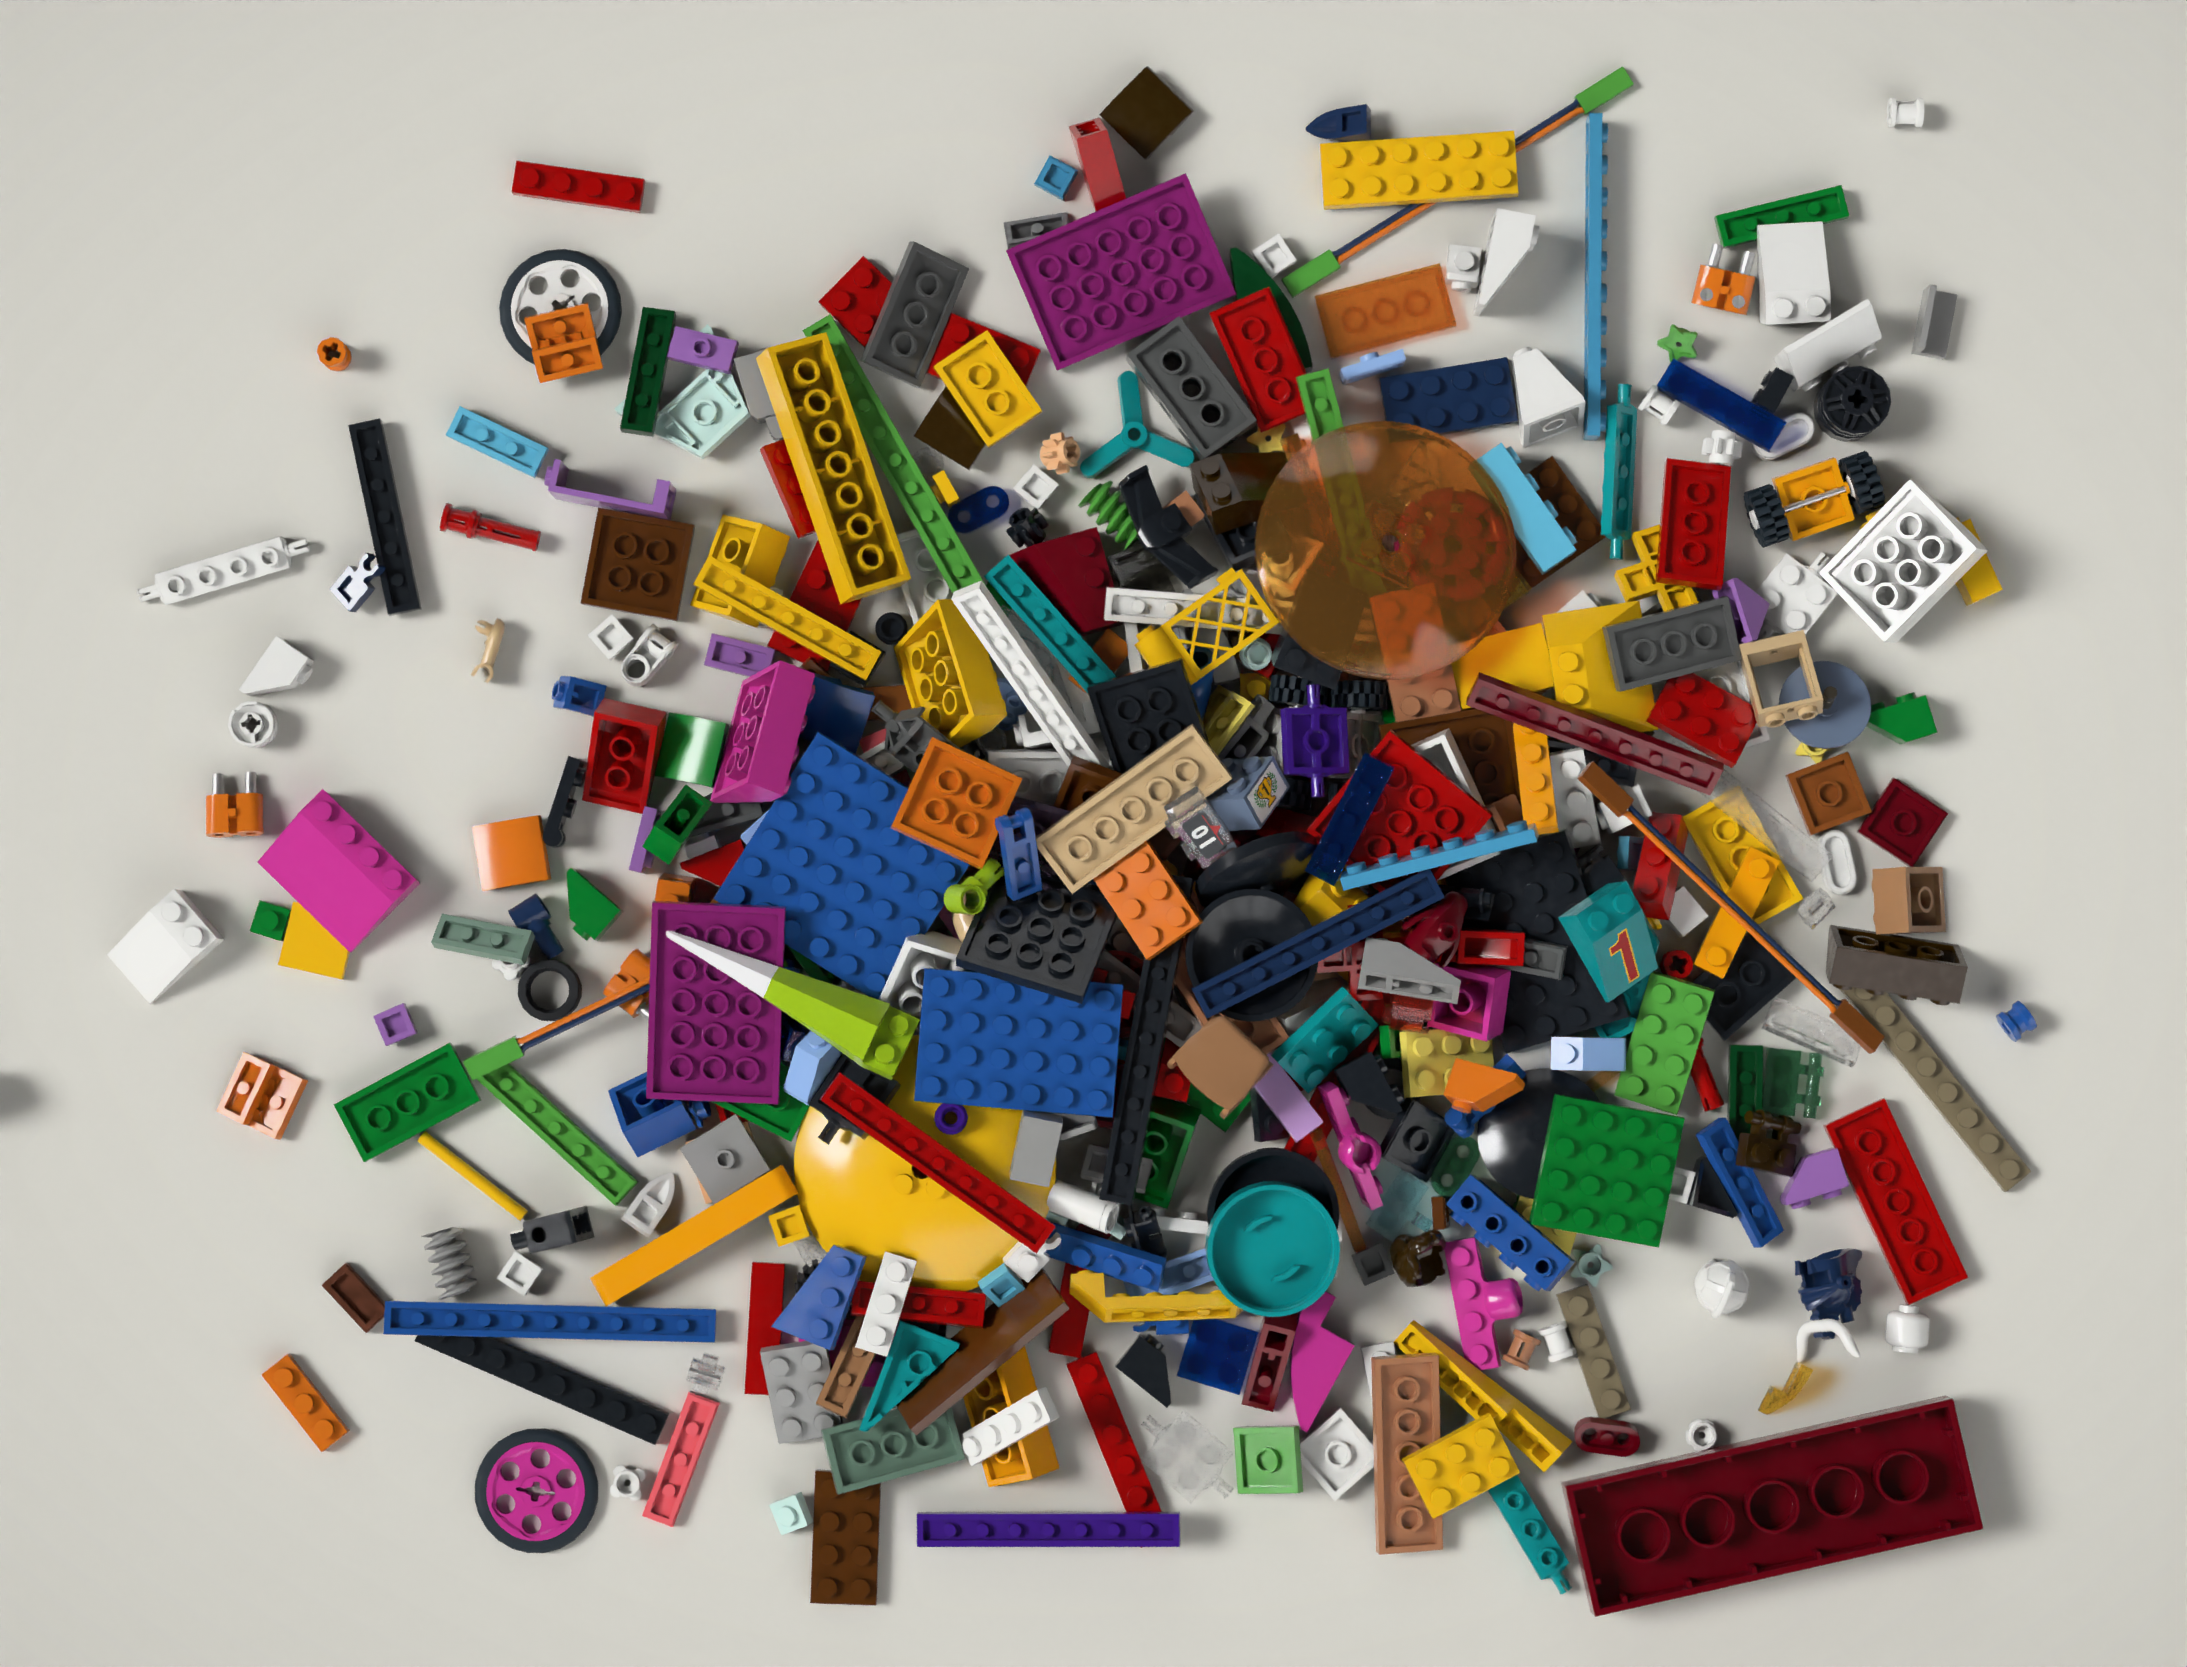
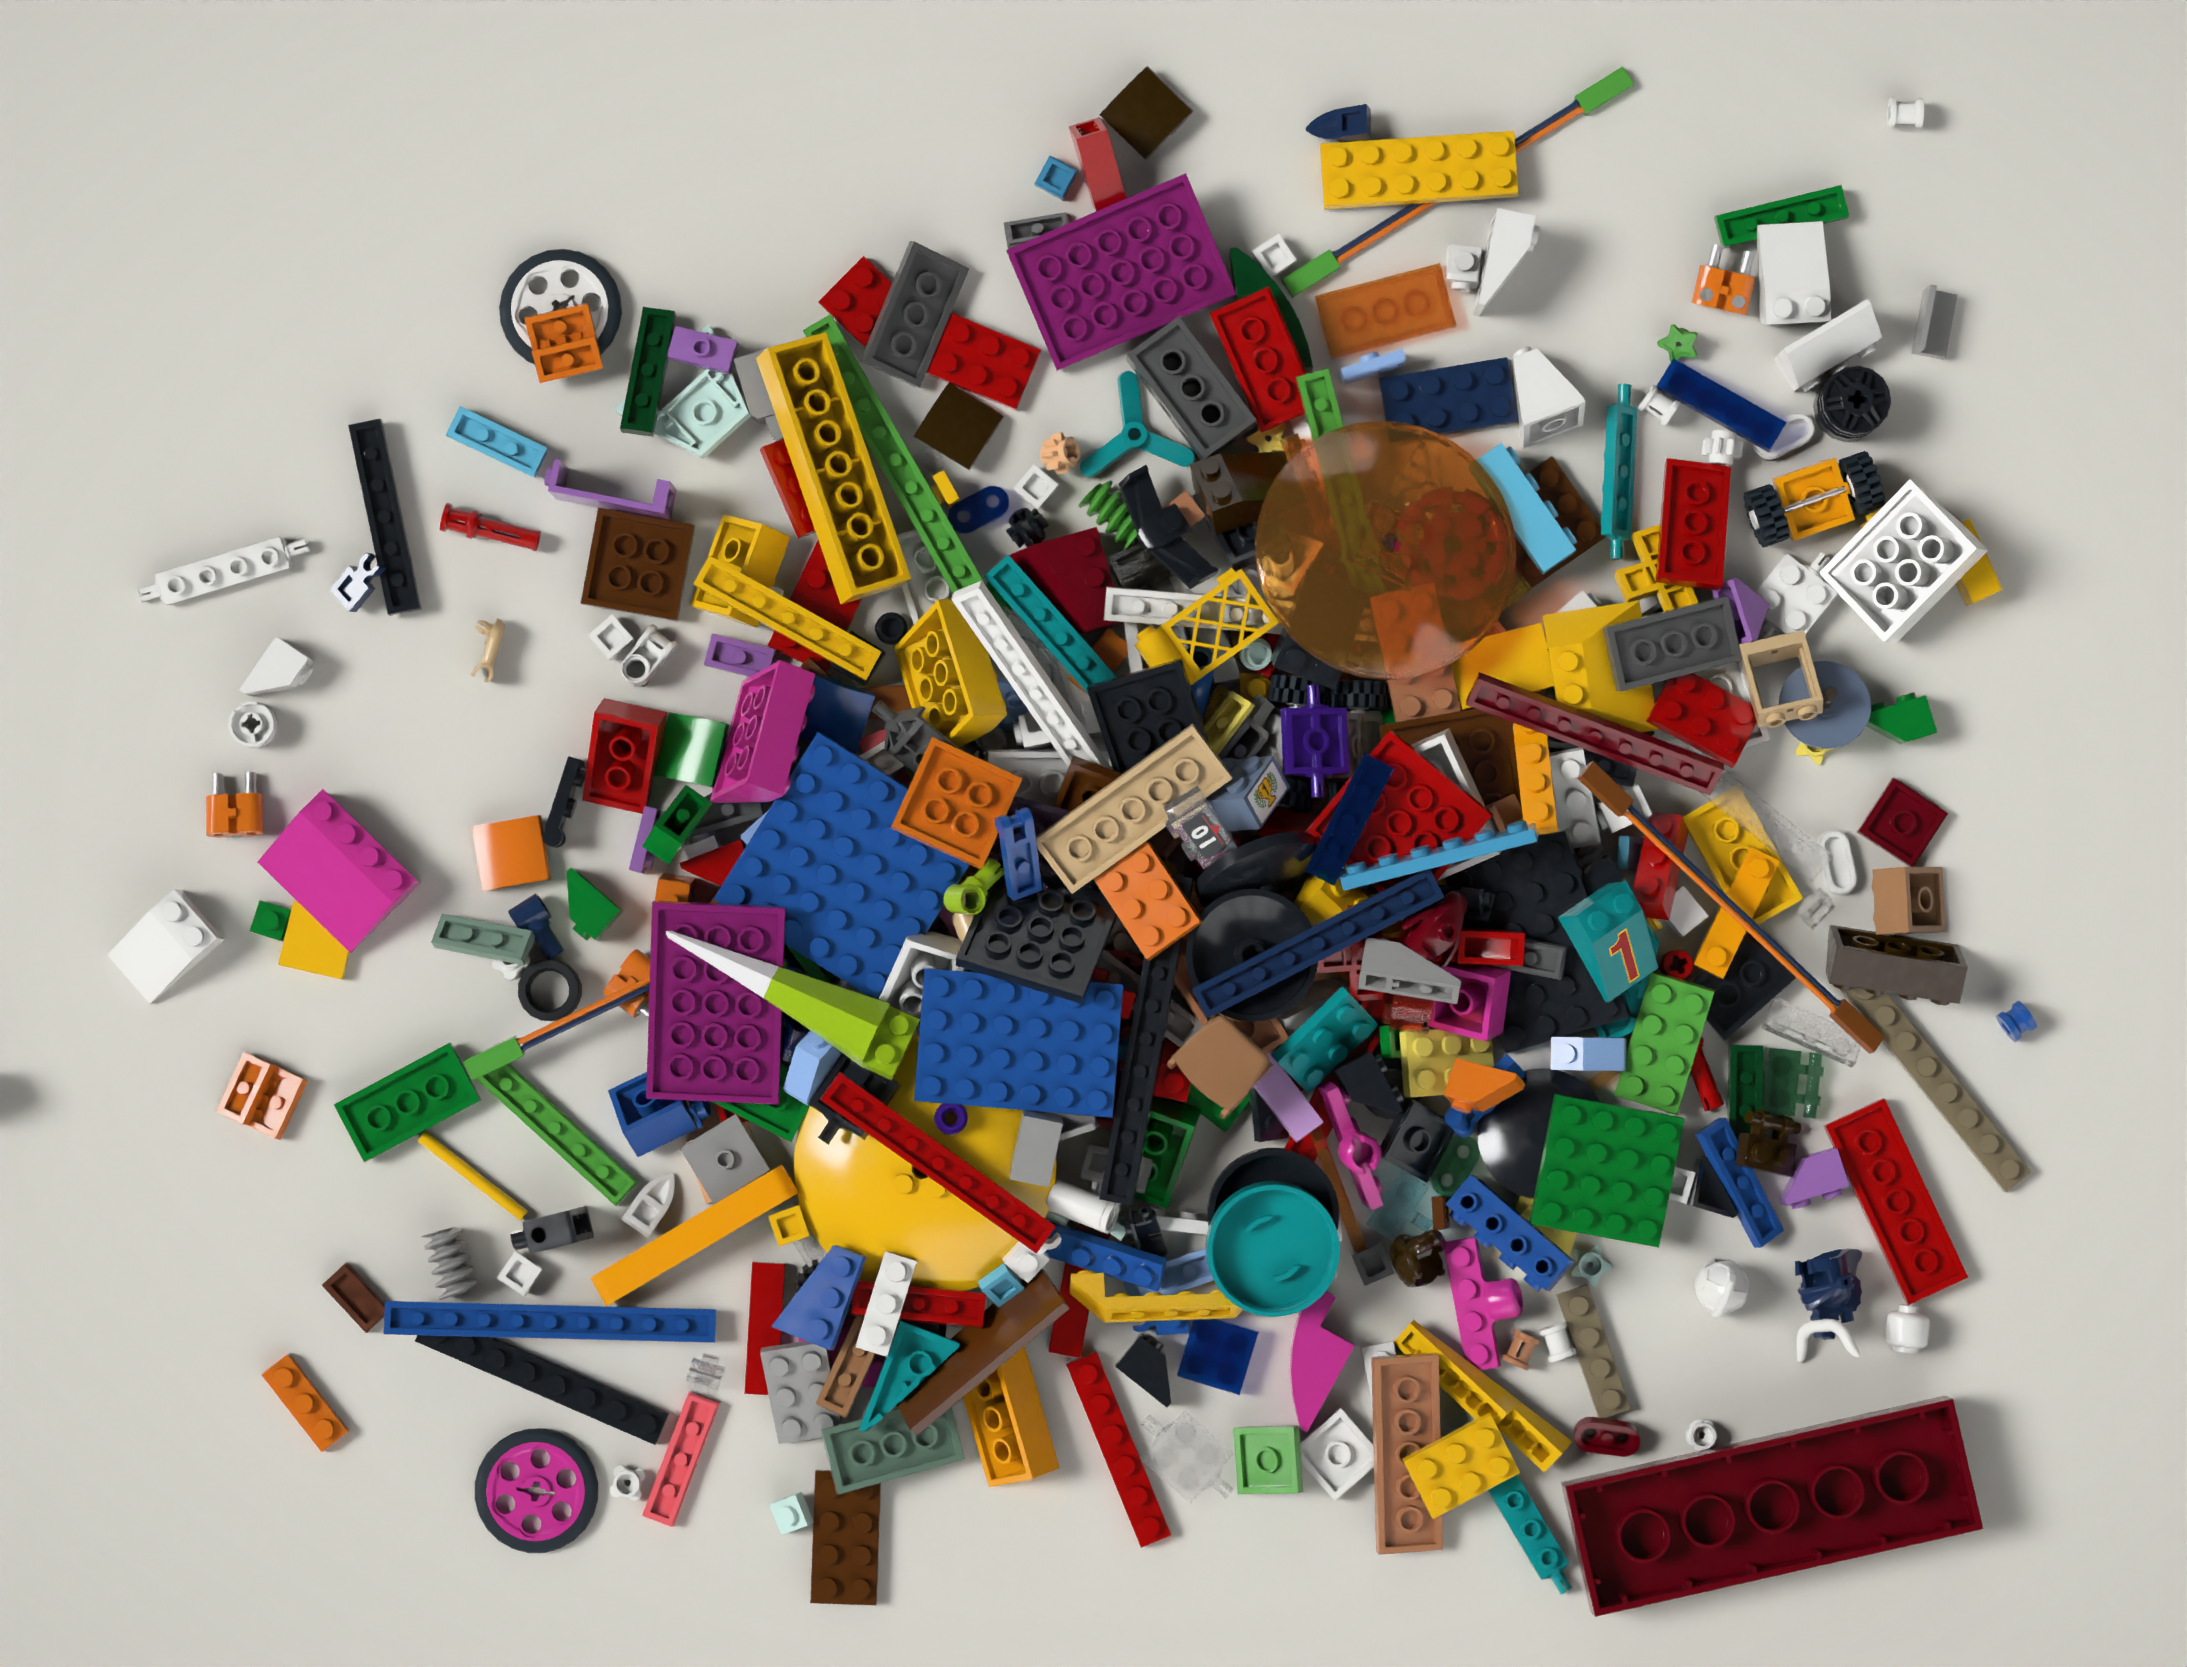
(334, 344): orange bush -> none
(395, 1024): medium lavender plate -> none
(577, 695): blue bracket -> none
(578, 186): red plate -> none
(987, 389): yellow plate -> none
(1008, 1426): white plate -> none
(1048, 1529): dark purple plate -> none
(1269, 1361): dark red slope -> none
(1595, 263): dark azure plate -> none
(1774, 388): black piece -> none
(1776, 1398): clear yellow slope -> none
(1828, 793): dark orange plate -> none

